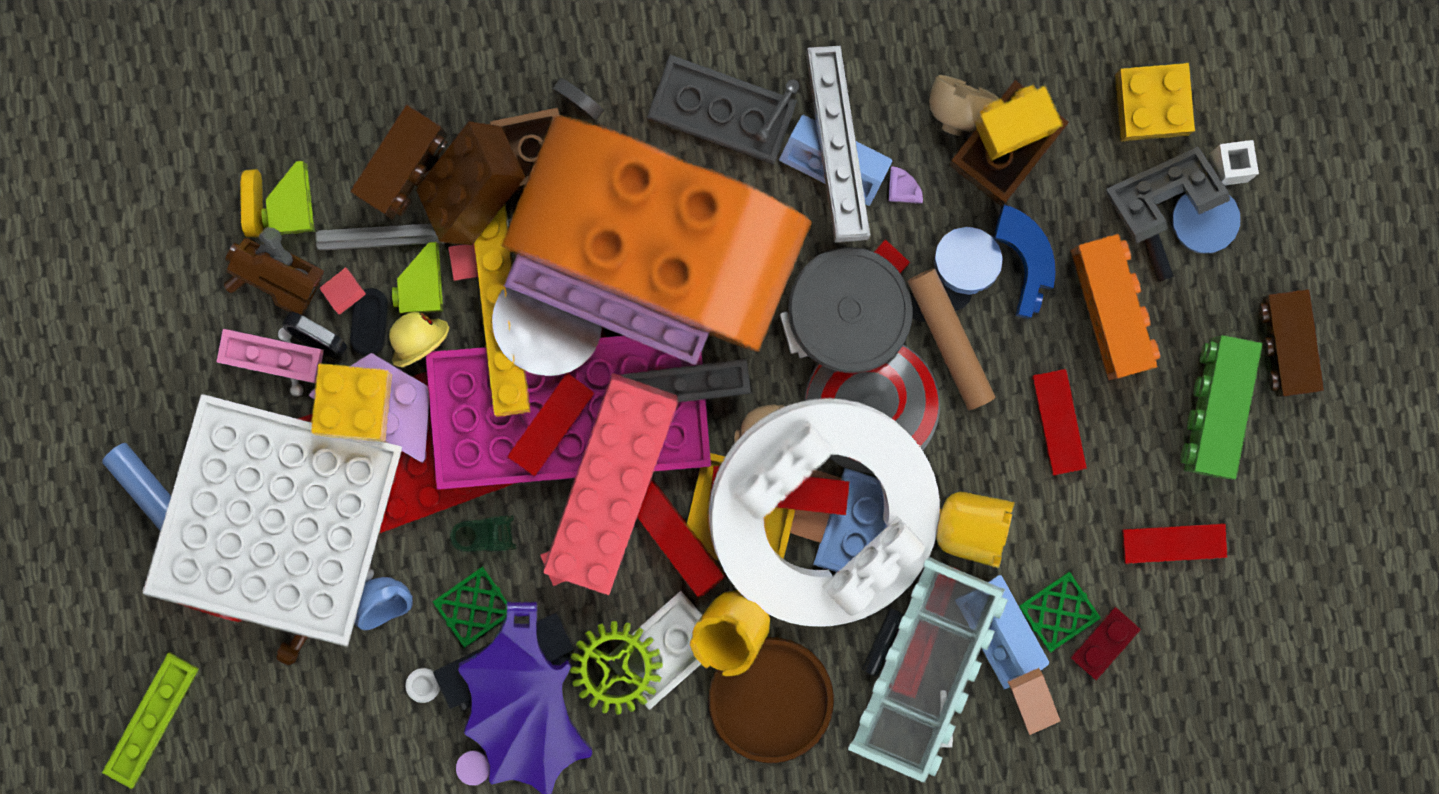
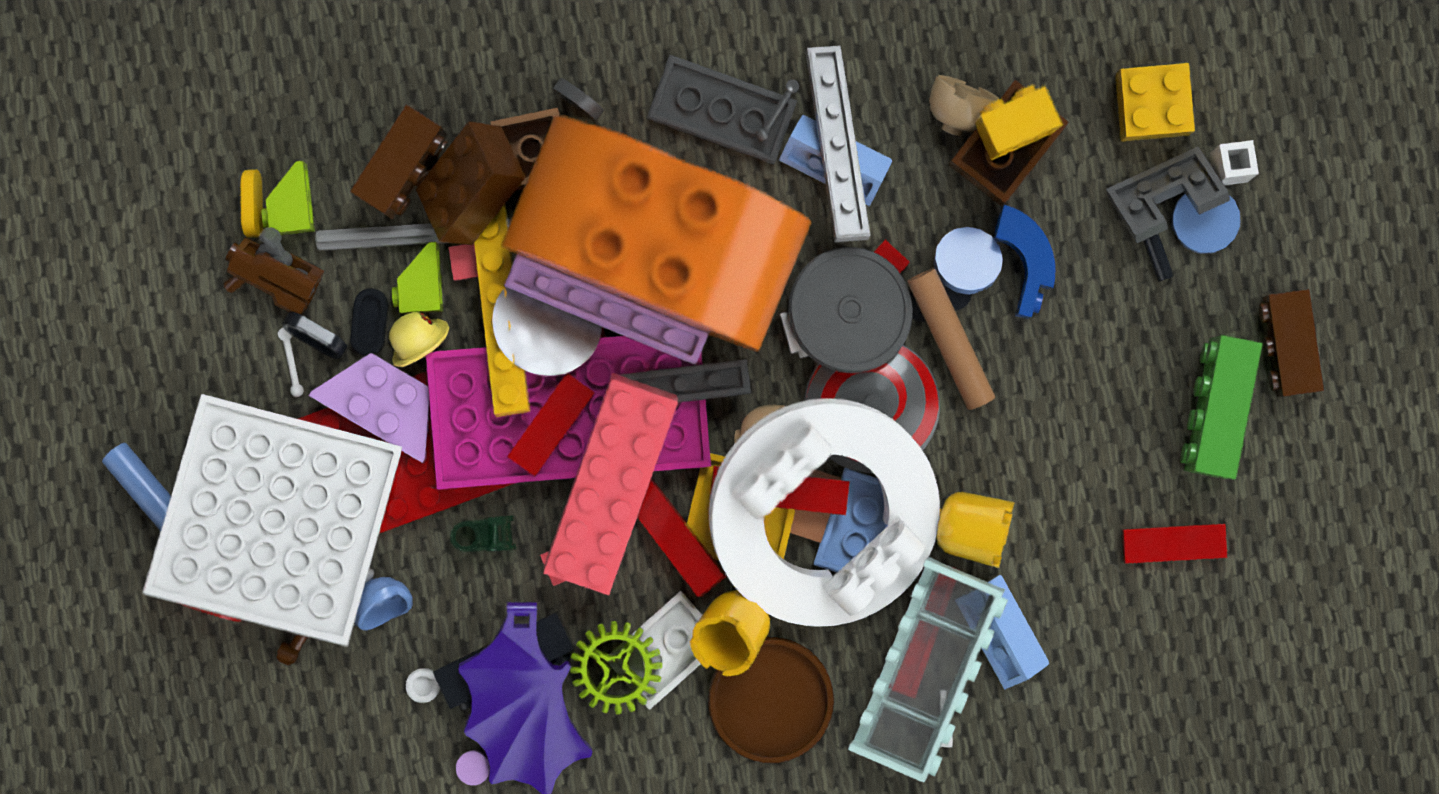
(150, 720): lime tile -> none
(269, 355): bright pink plate -> none
(342, 291): coral tile -> none
(351, 403): yellow brick -> none
(451, 622): green window -> none
(882, 642): black piece -> none
(903, 187): lavender tile -> none
(1034, 701): nougat tile -> none
(1037, 627): green window -> none
(1059, 422): red tile -> none
(1105, 643): dark red plate -> none
(1114, 306): orange brick -> none

